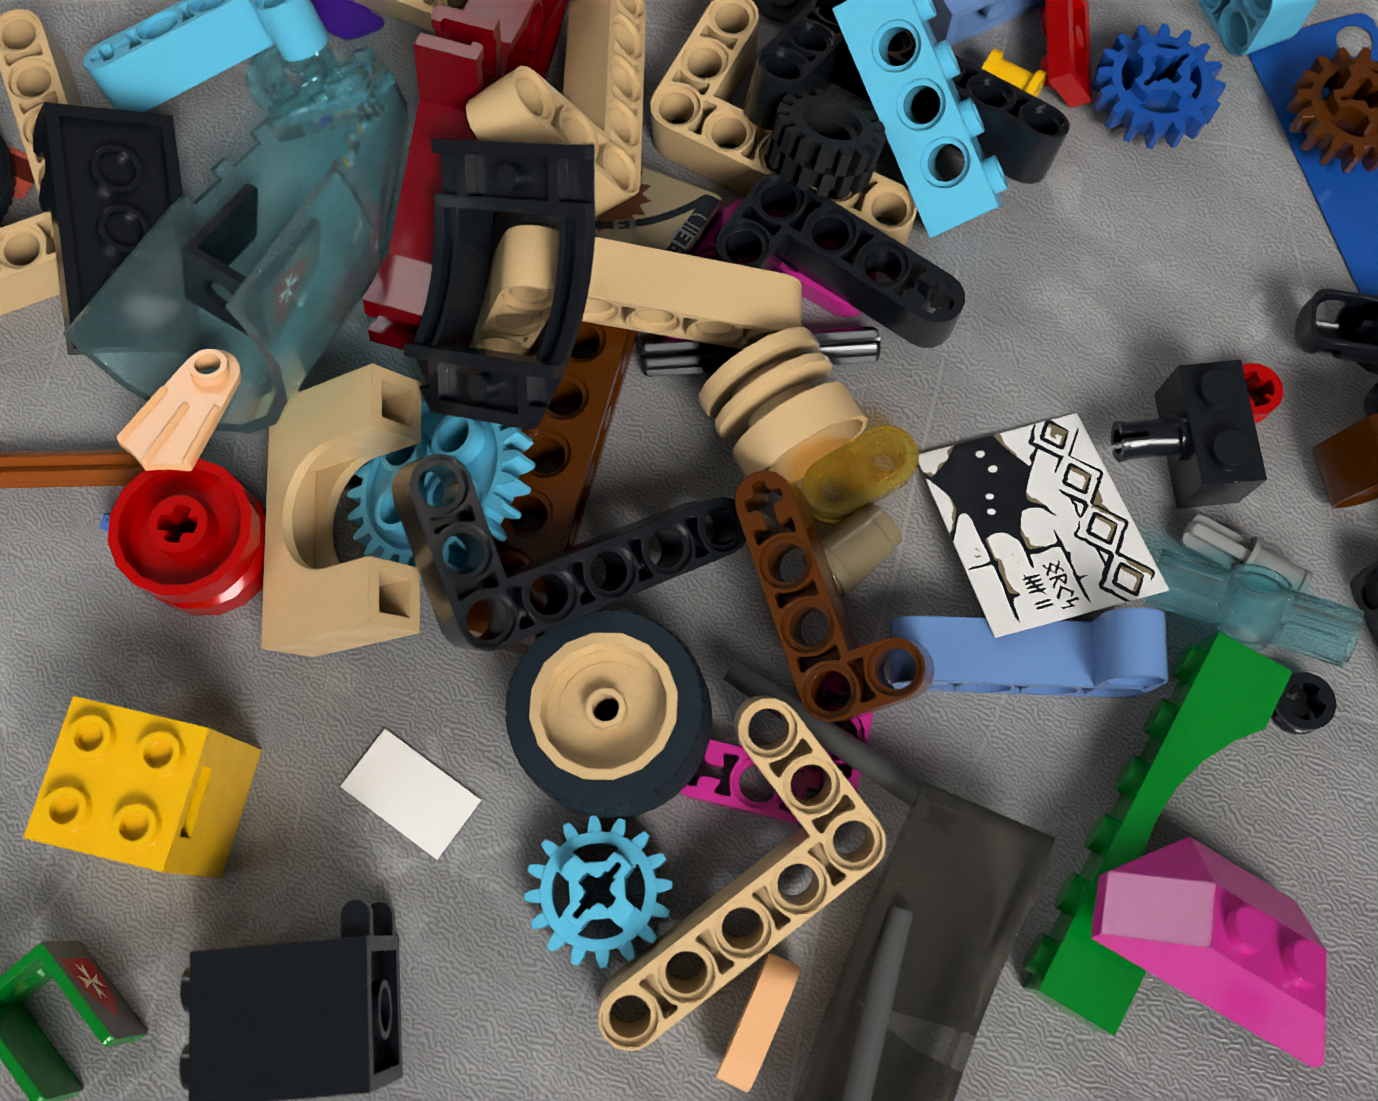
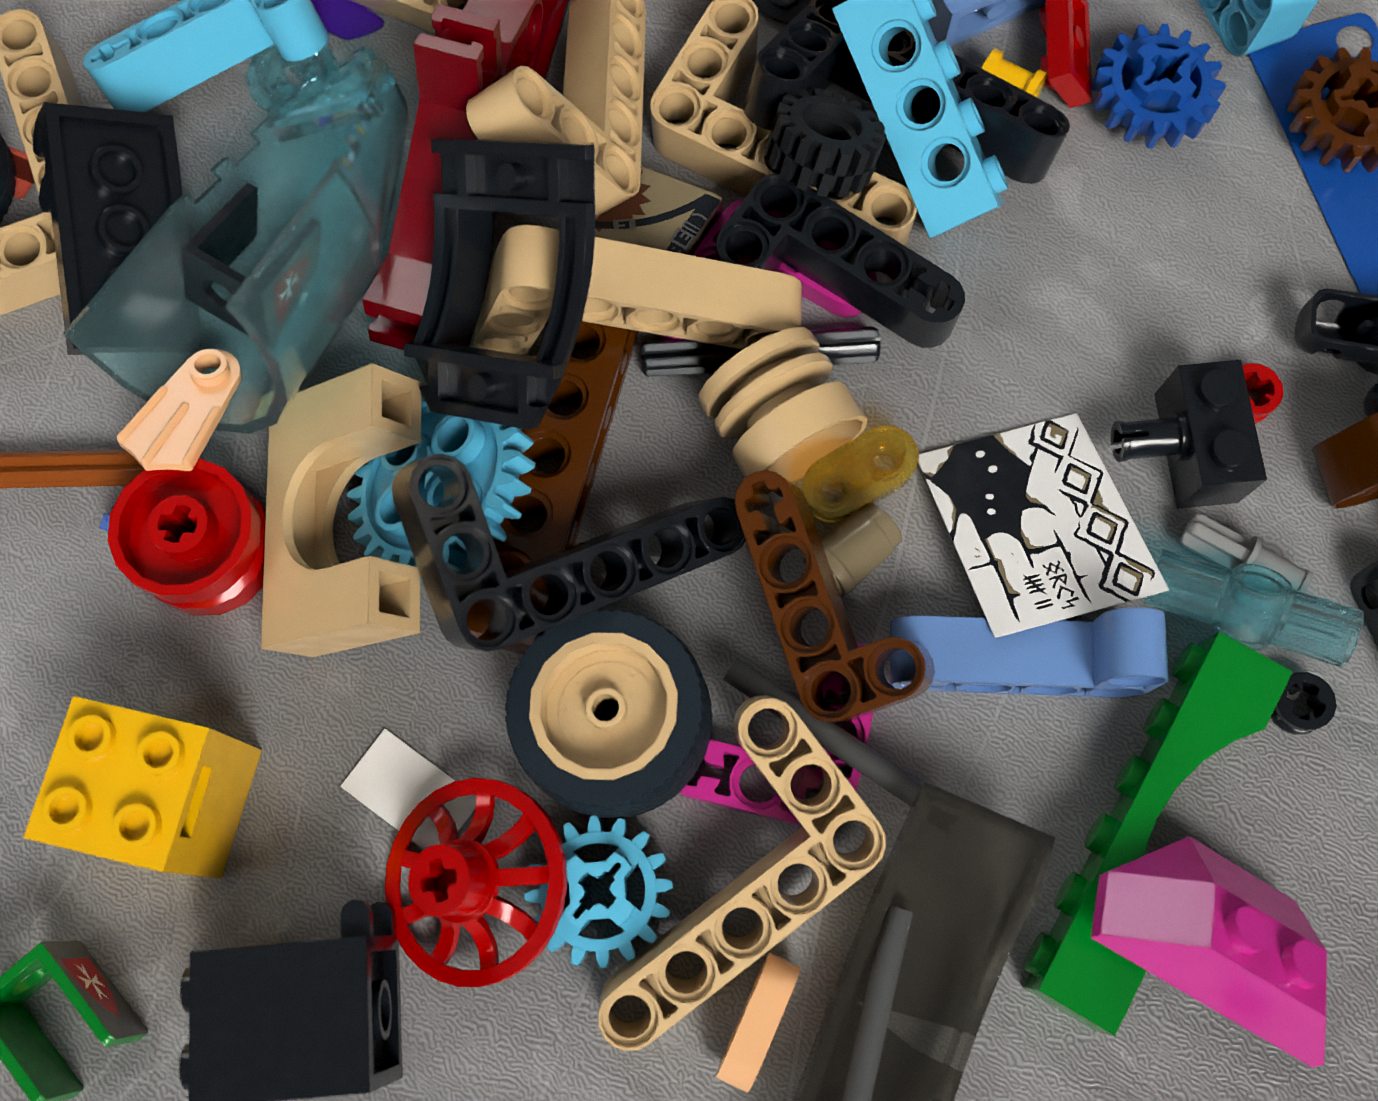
(463, 880): none -> red wheel

